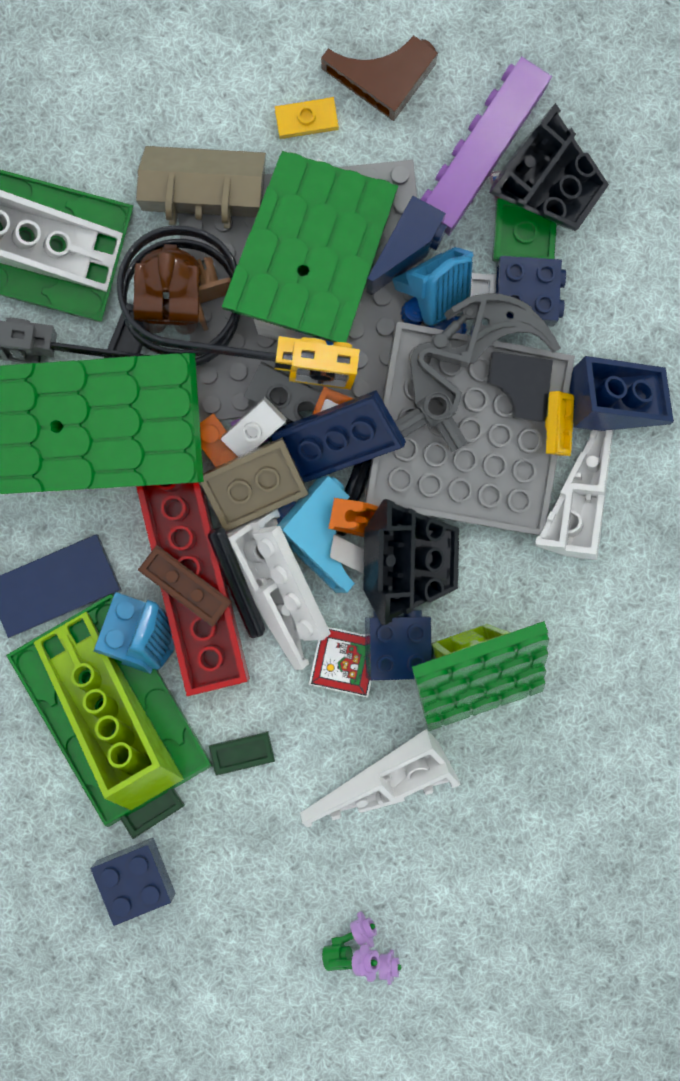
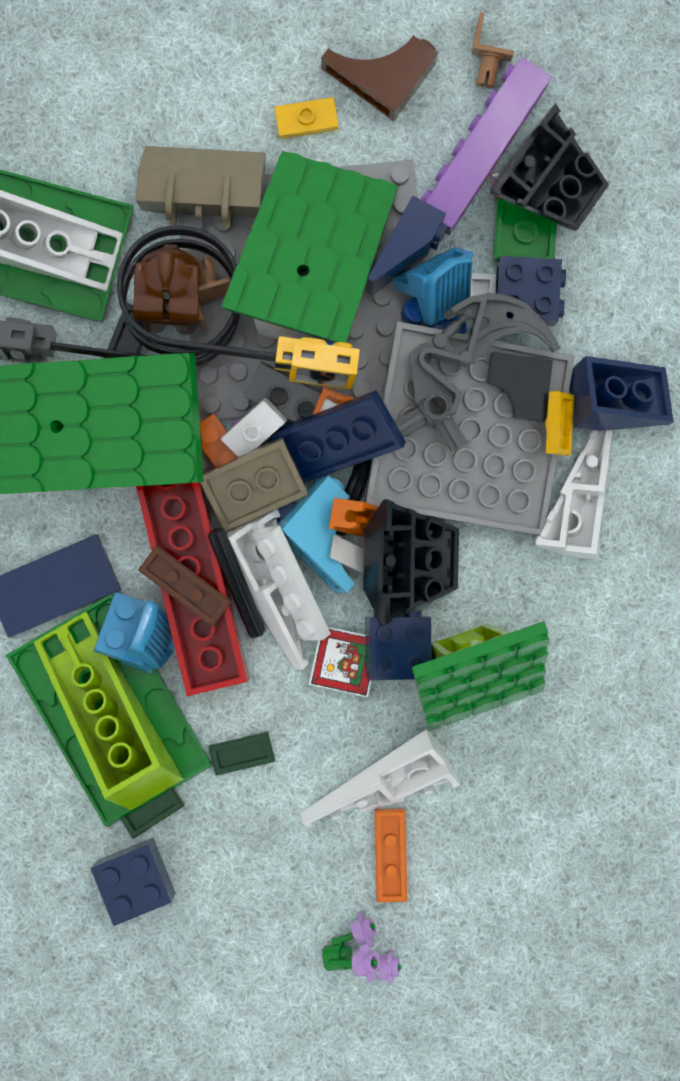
(390, 855): none -> orange tile
(489, 57): none -> medium nougat bracket

